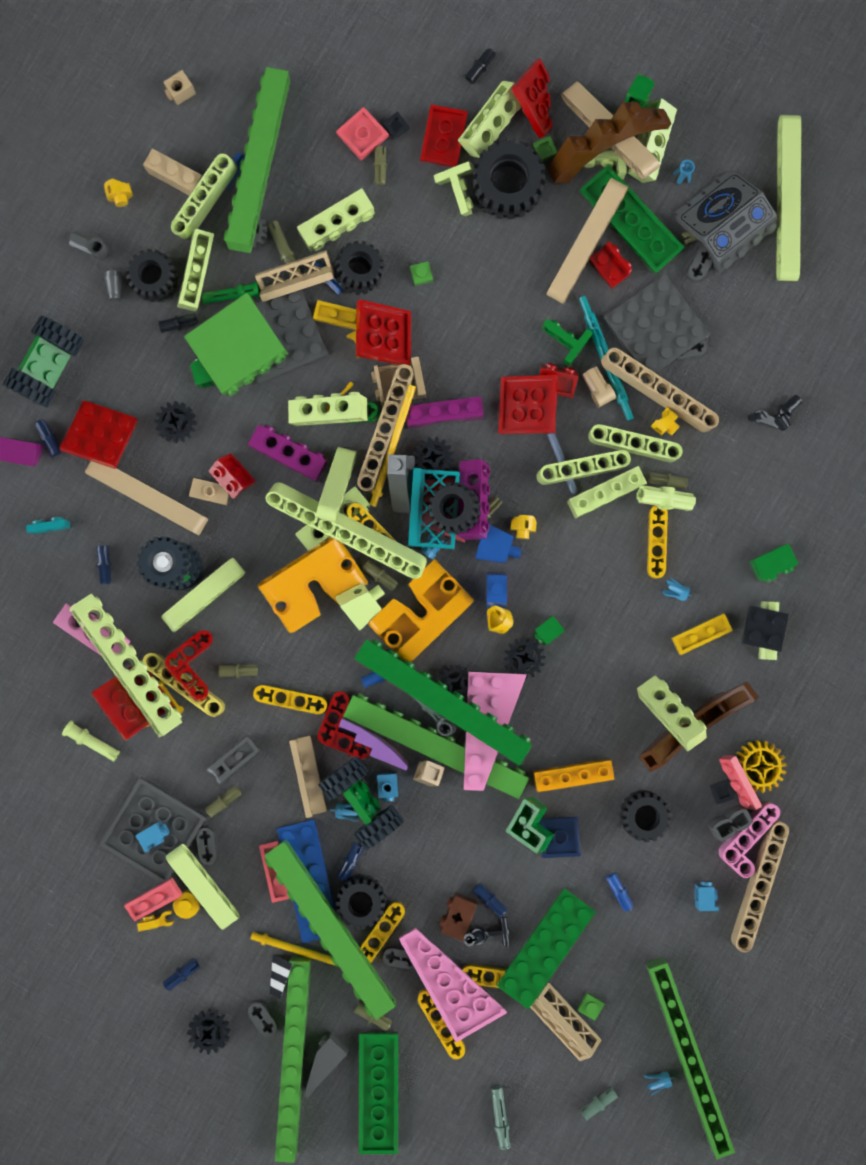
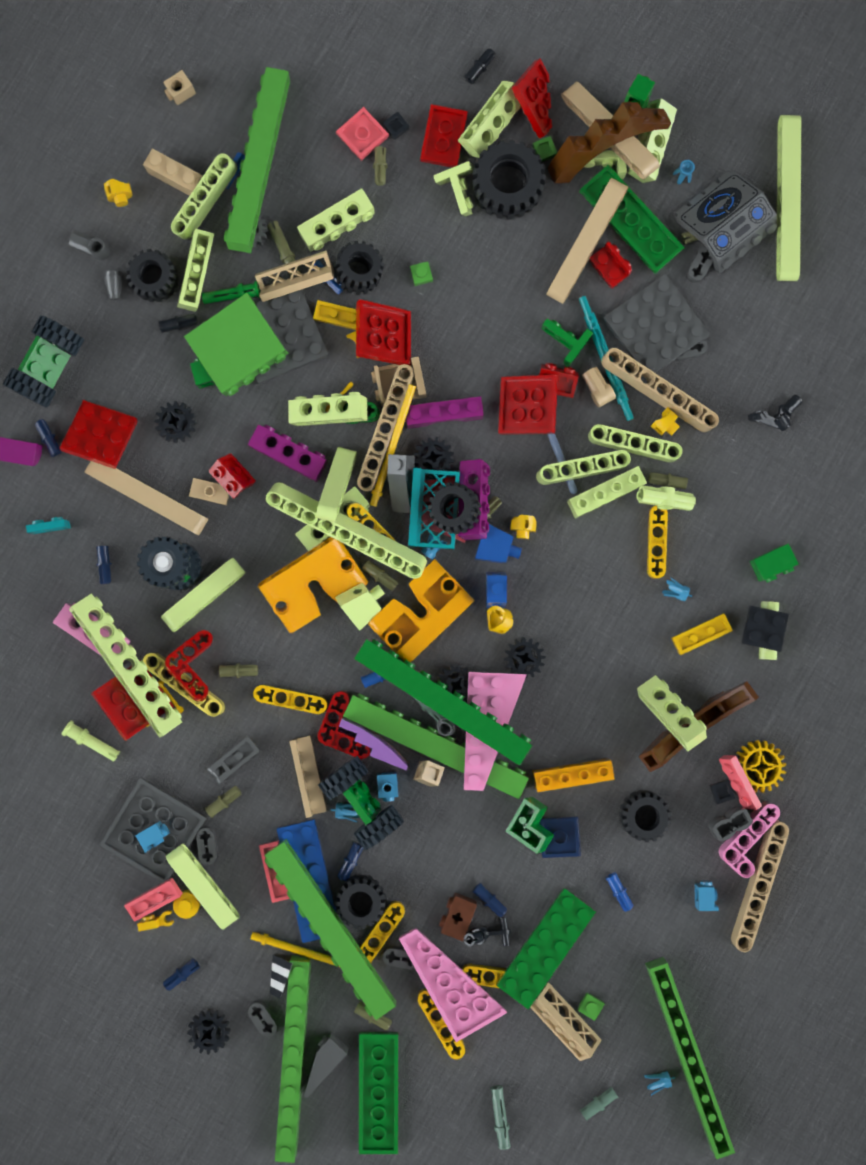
(548, 631): green brick -> none

